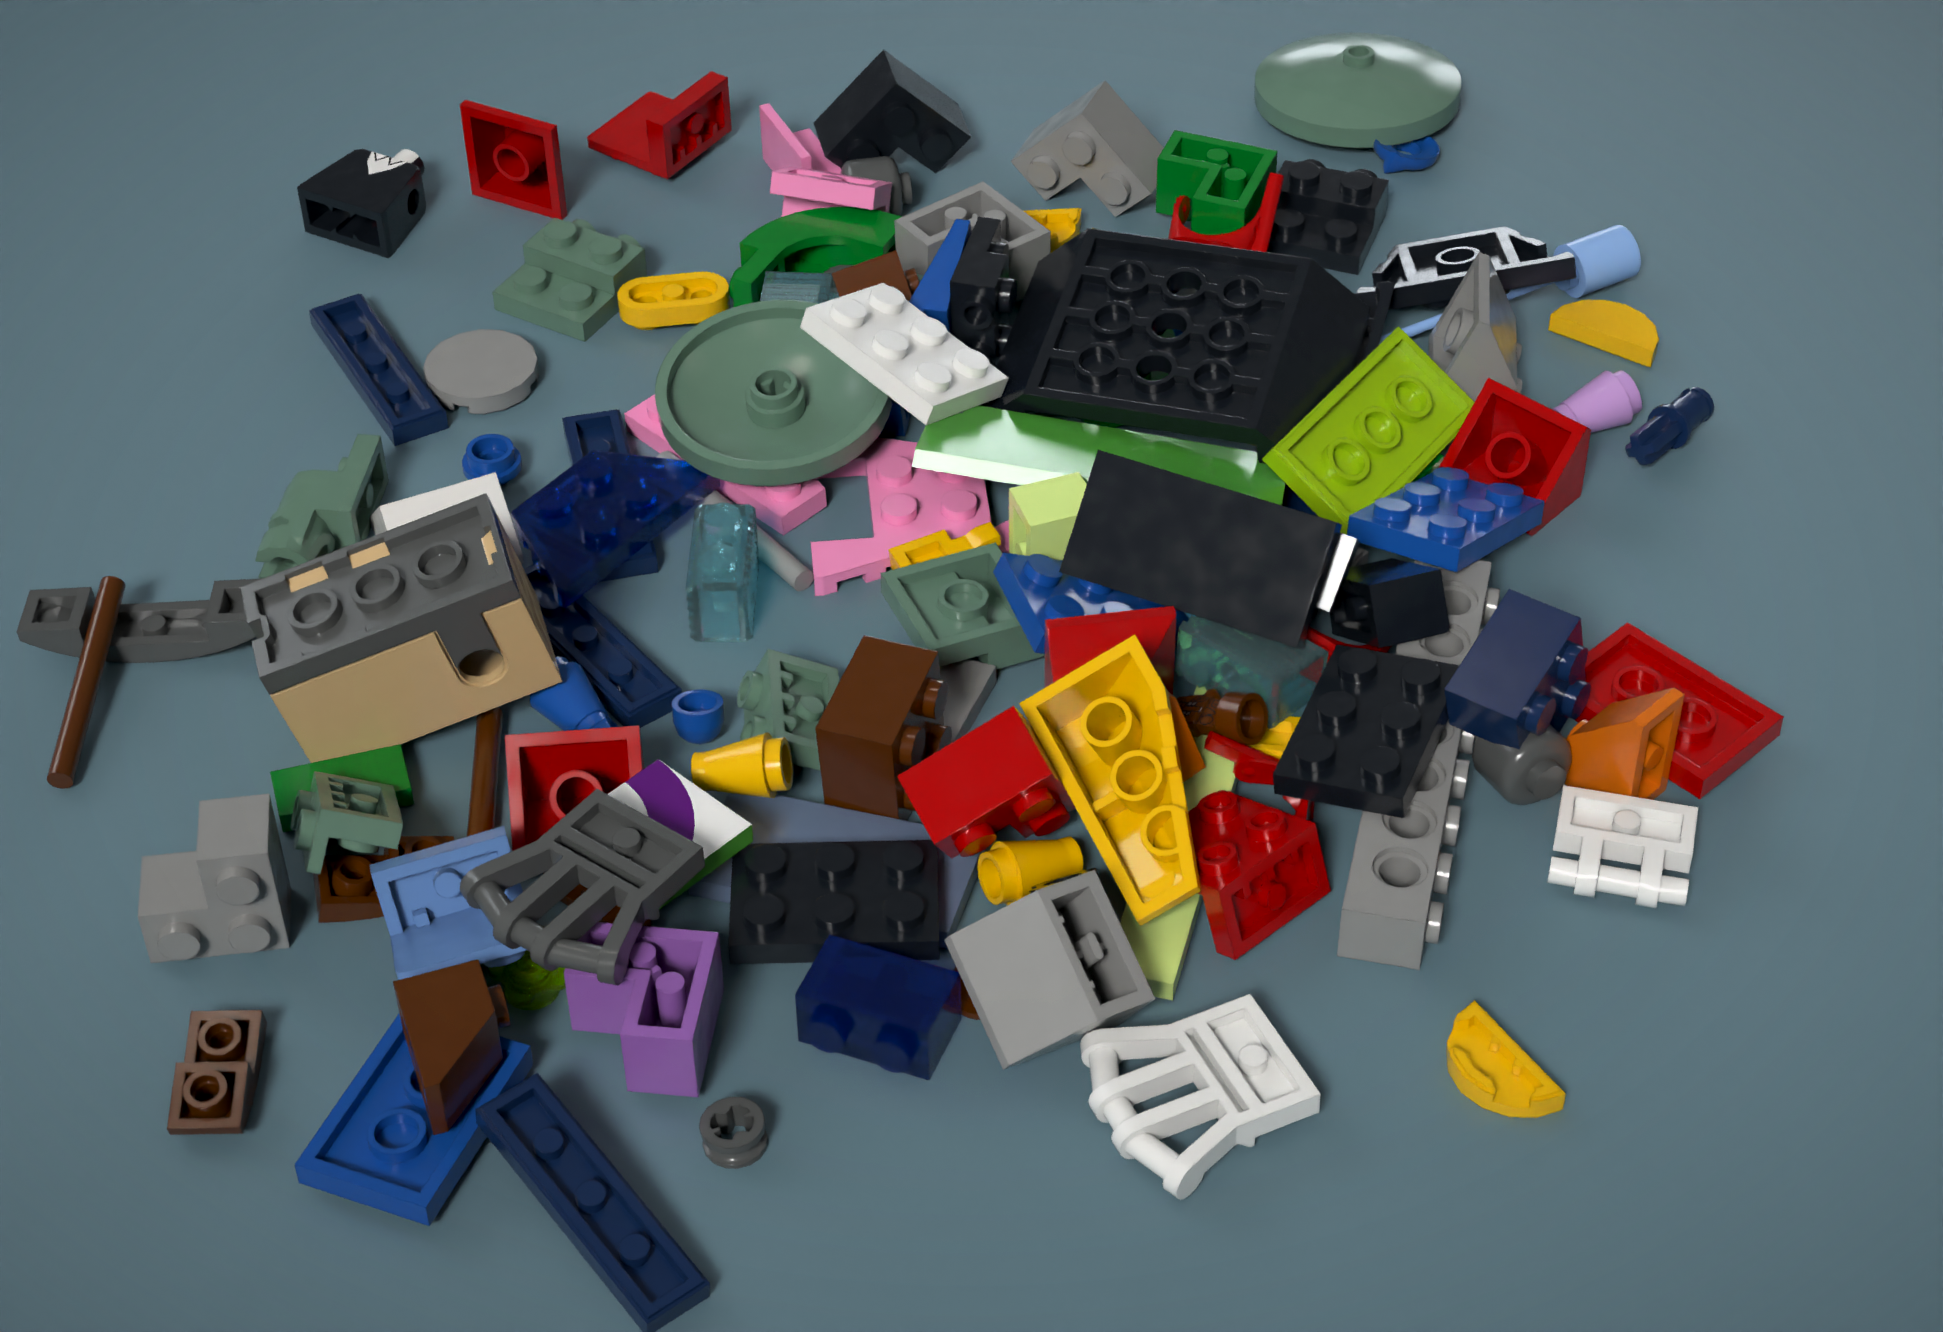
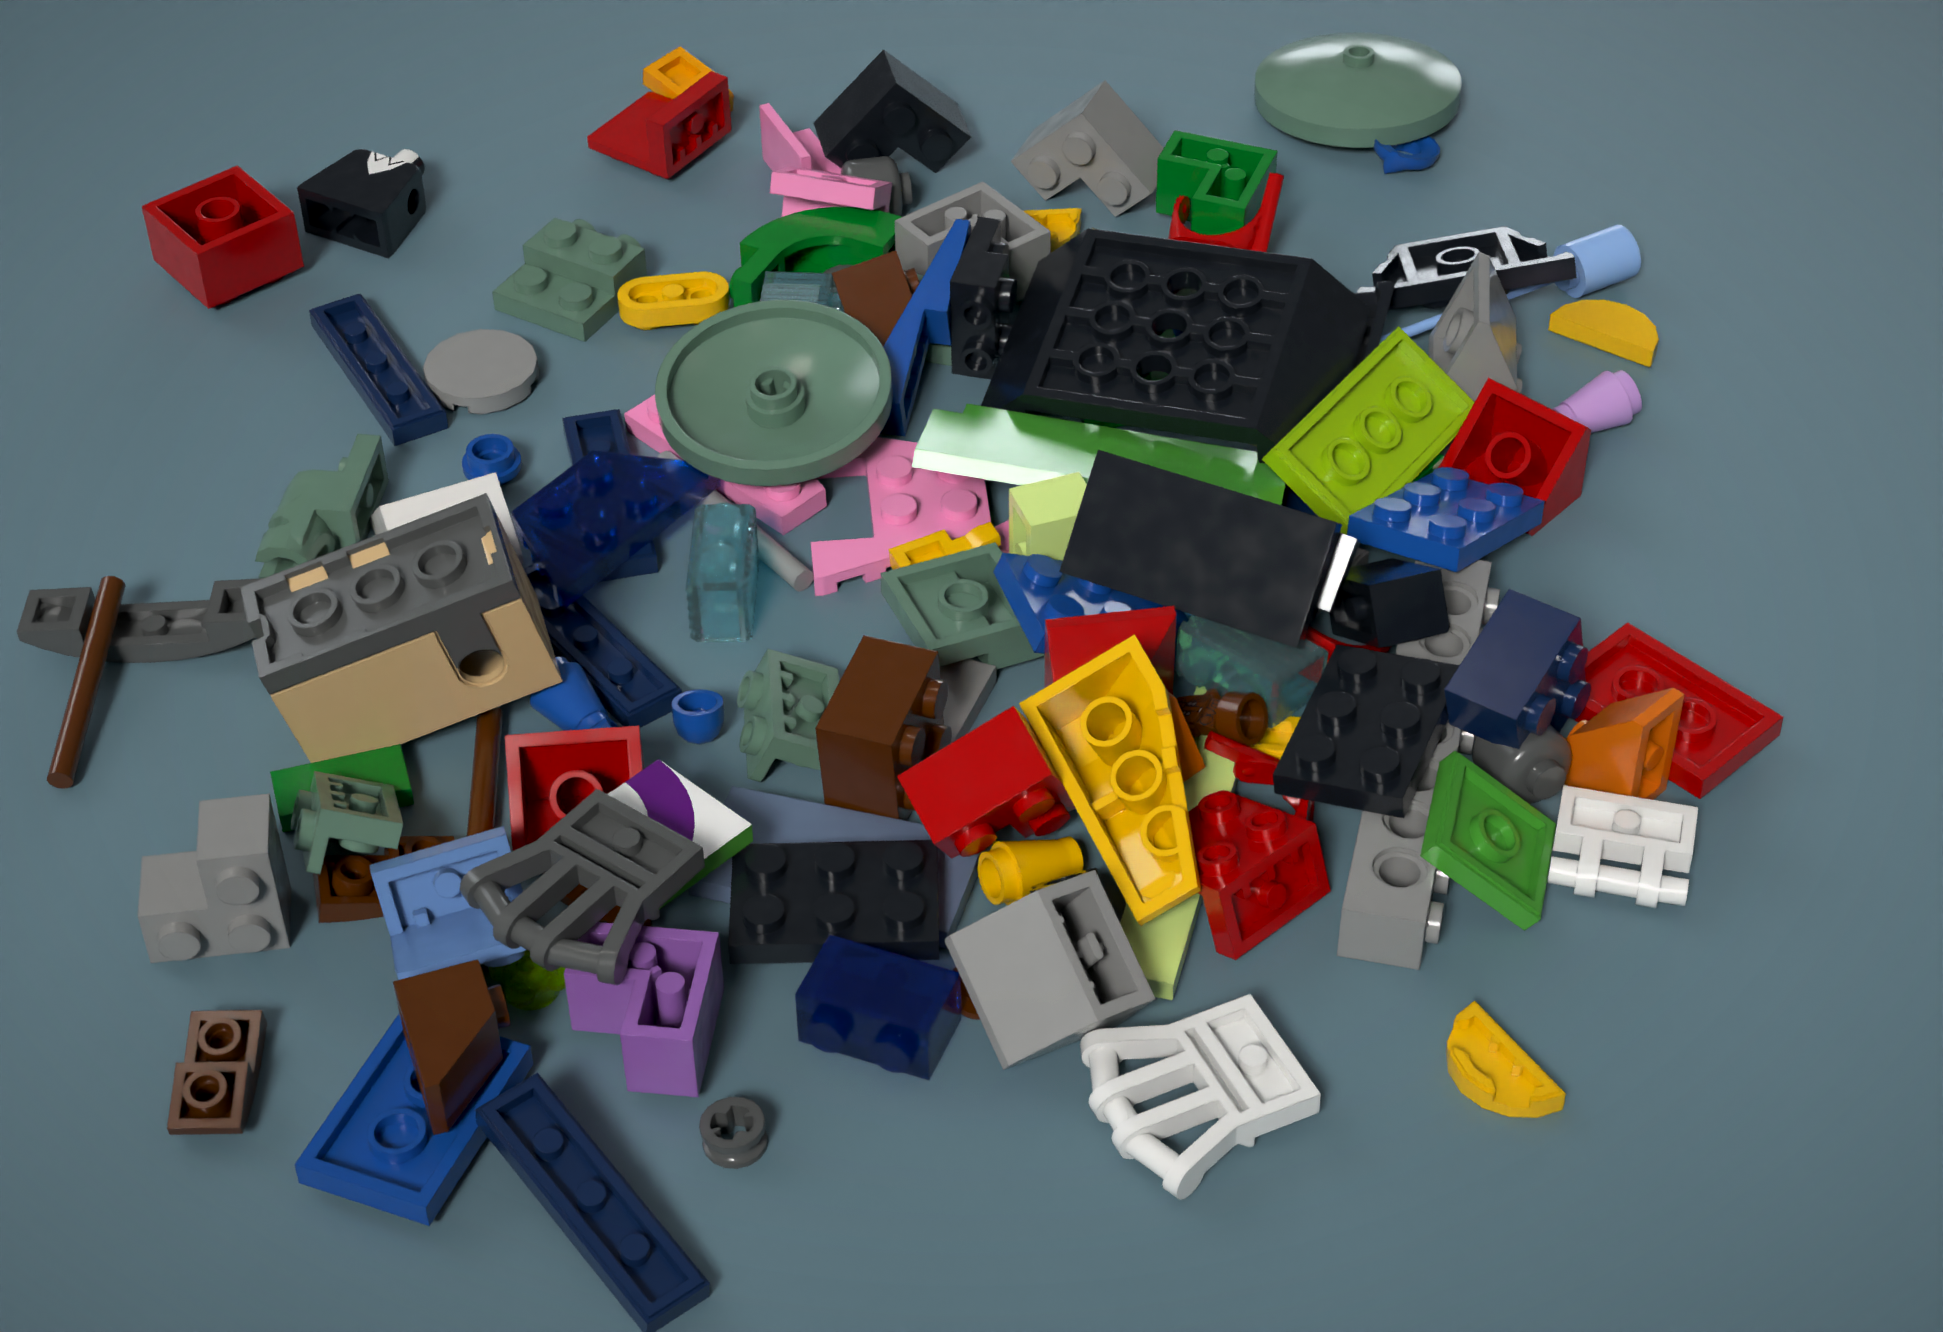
(223, 236): none -> red brick
(513, 159): red slope -> none
(676, 73): none -> light orange plate
(747, 767): yellow cone -> none
(904, 353): white plate -> none
(1328, 214): black plate -> none
(1489, 840): none -> bright green tile
(1670, 425): dark blue axle -> none

